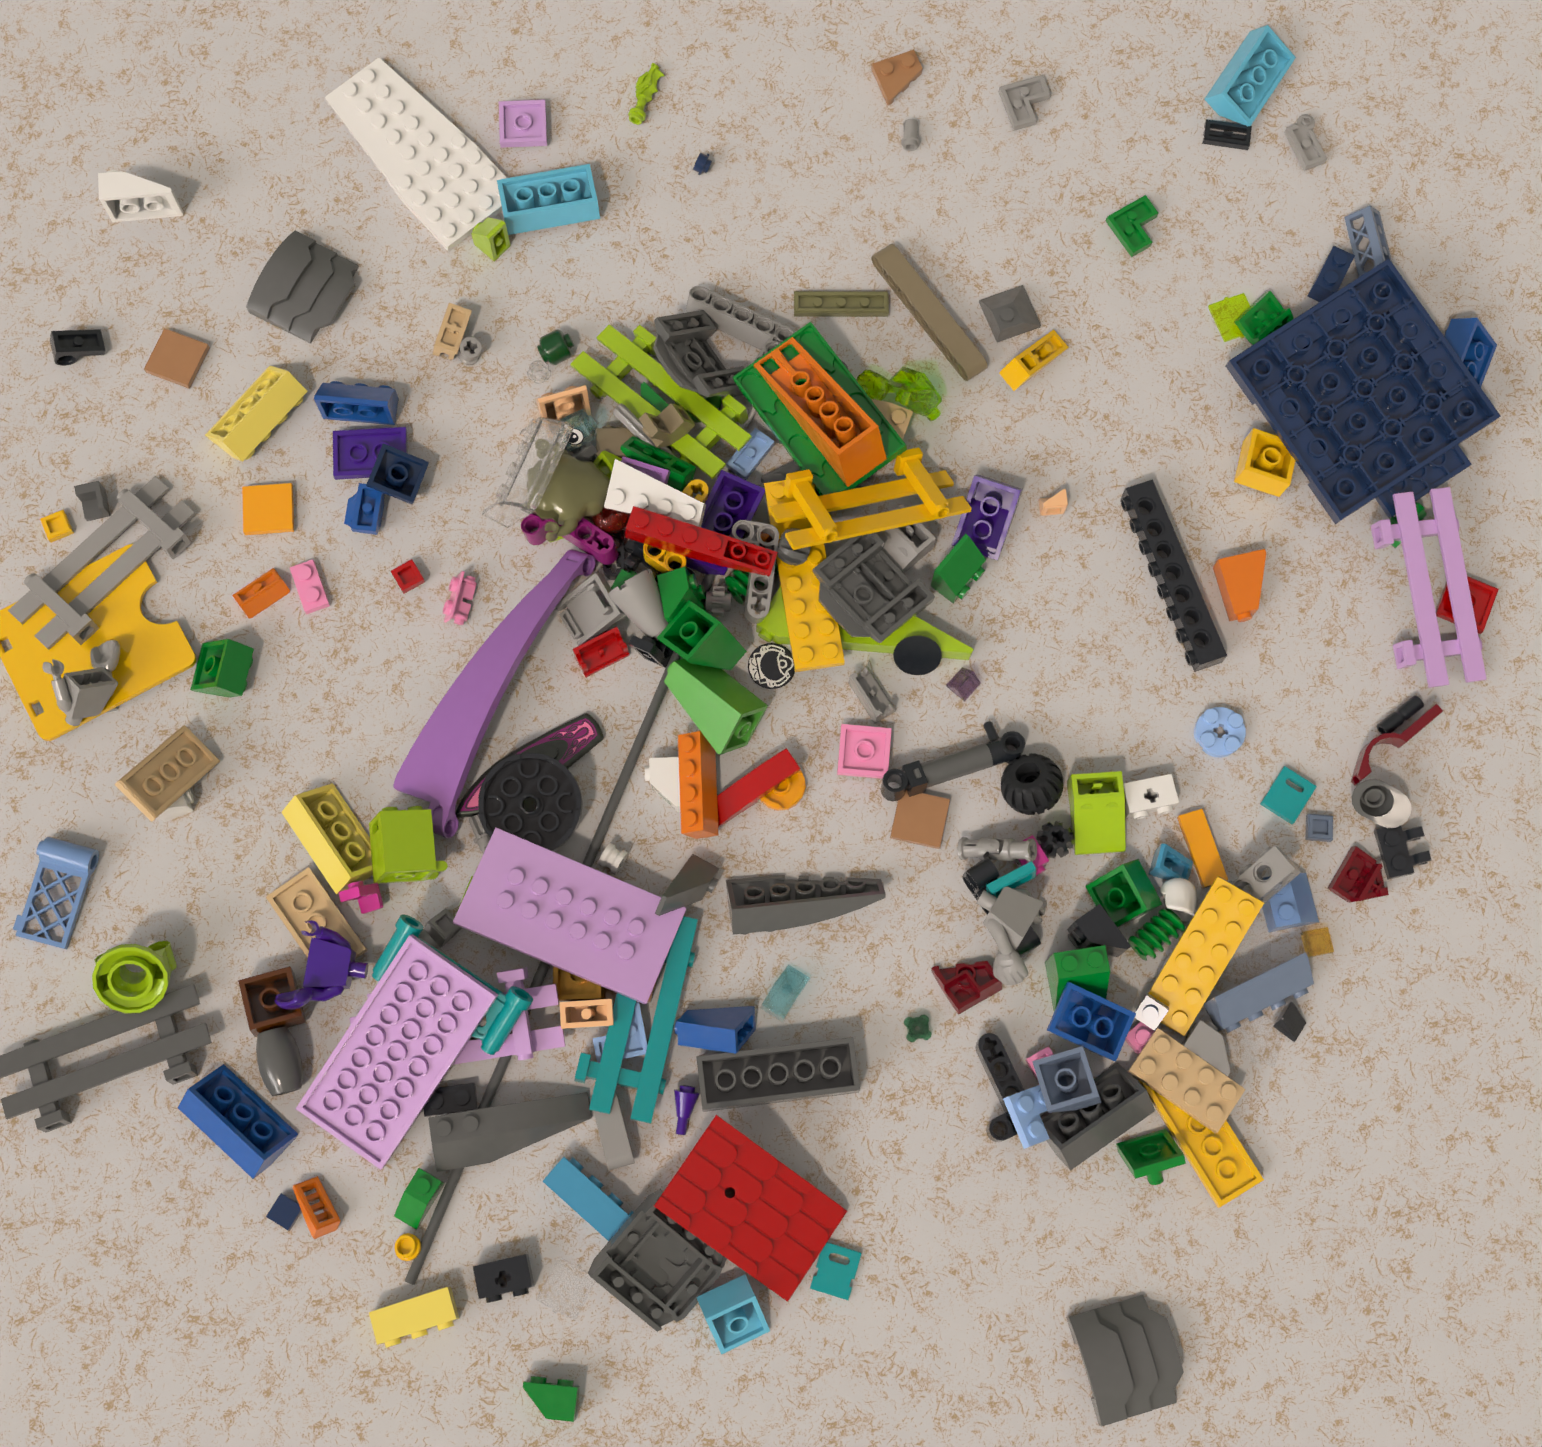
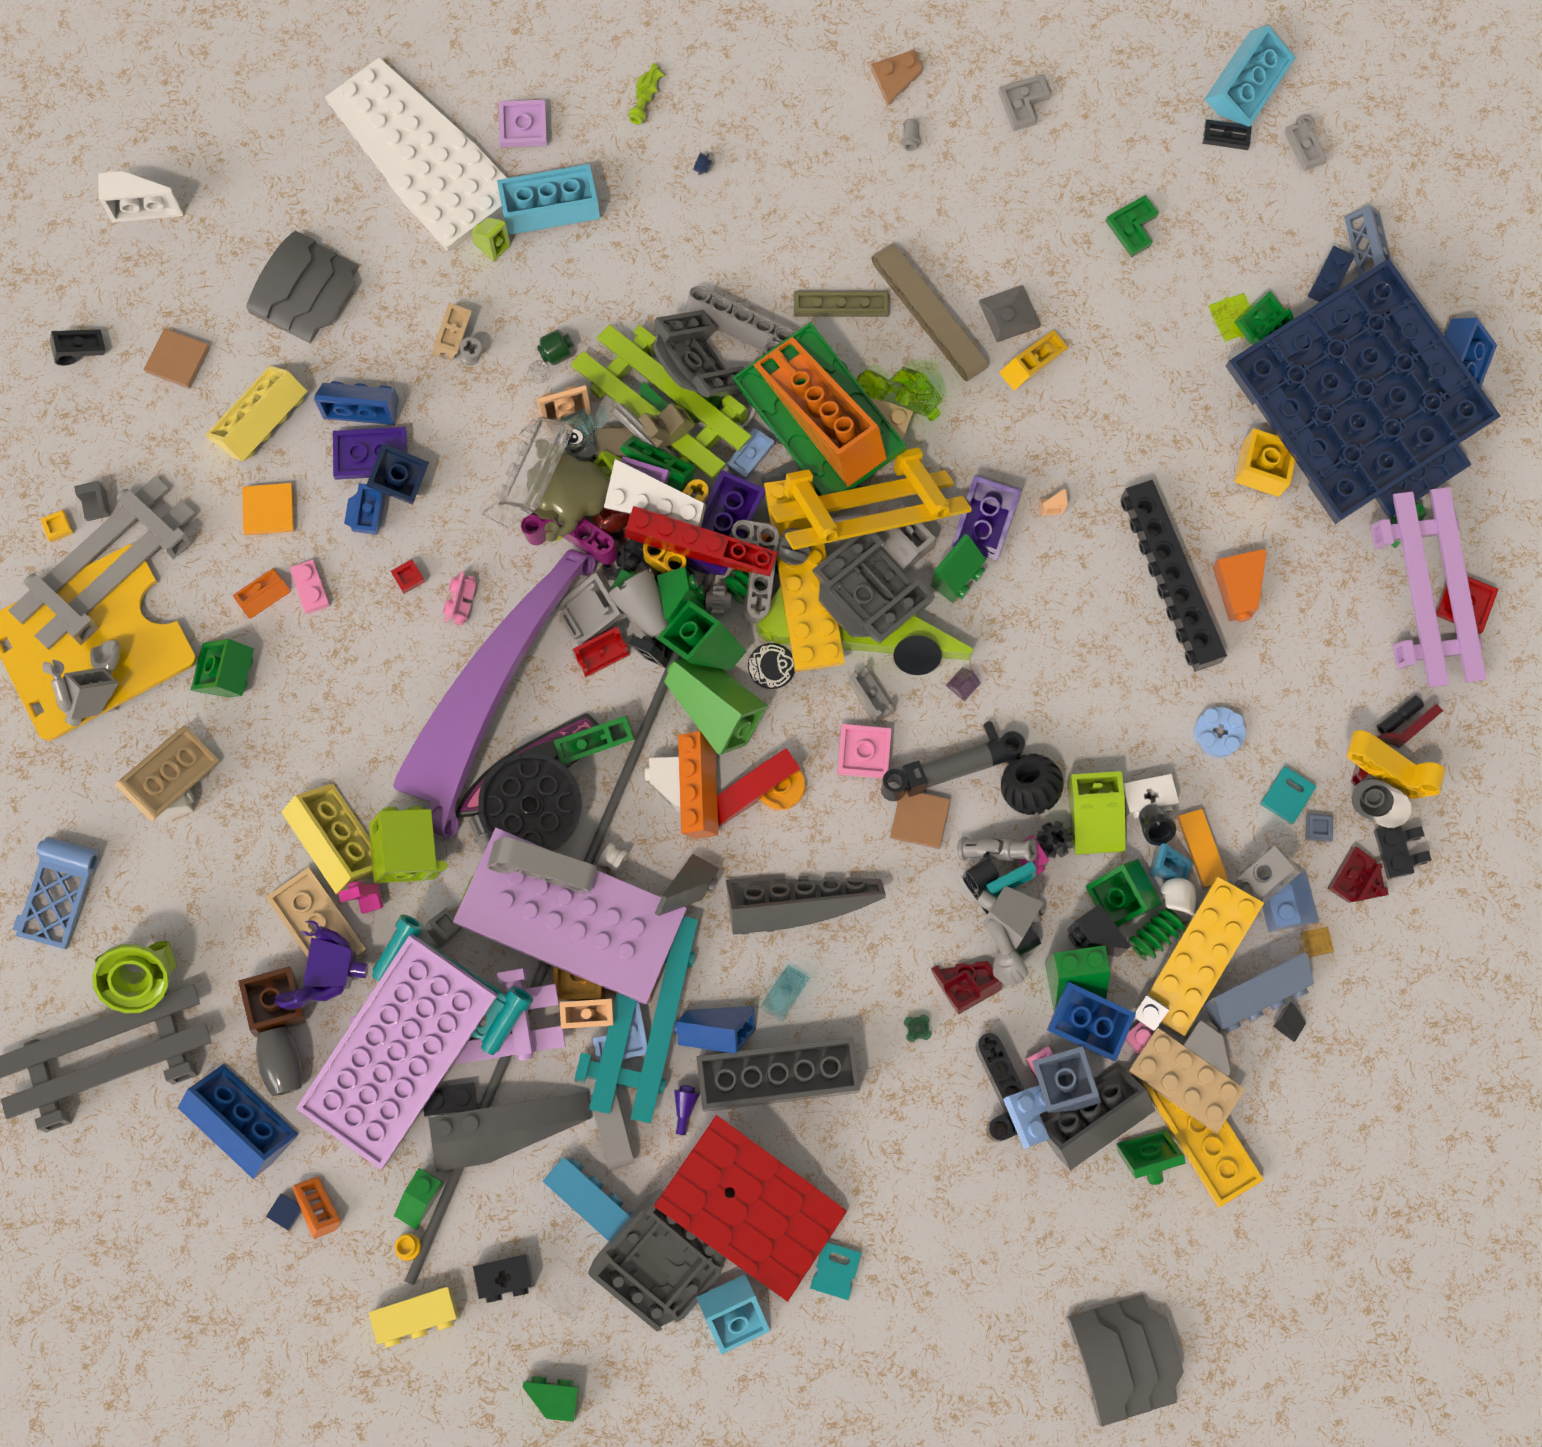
(527, 859): none -> light grey beam
(594, 739): none -> green slope
(1156, 825): none -> black piece
(1393, 768): none -> yellow beam

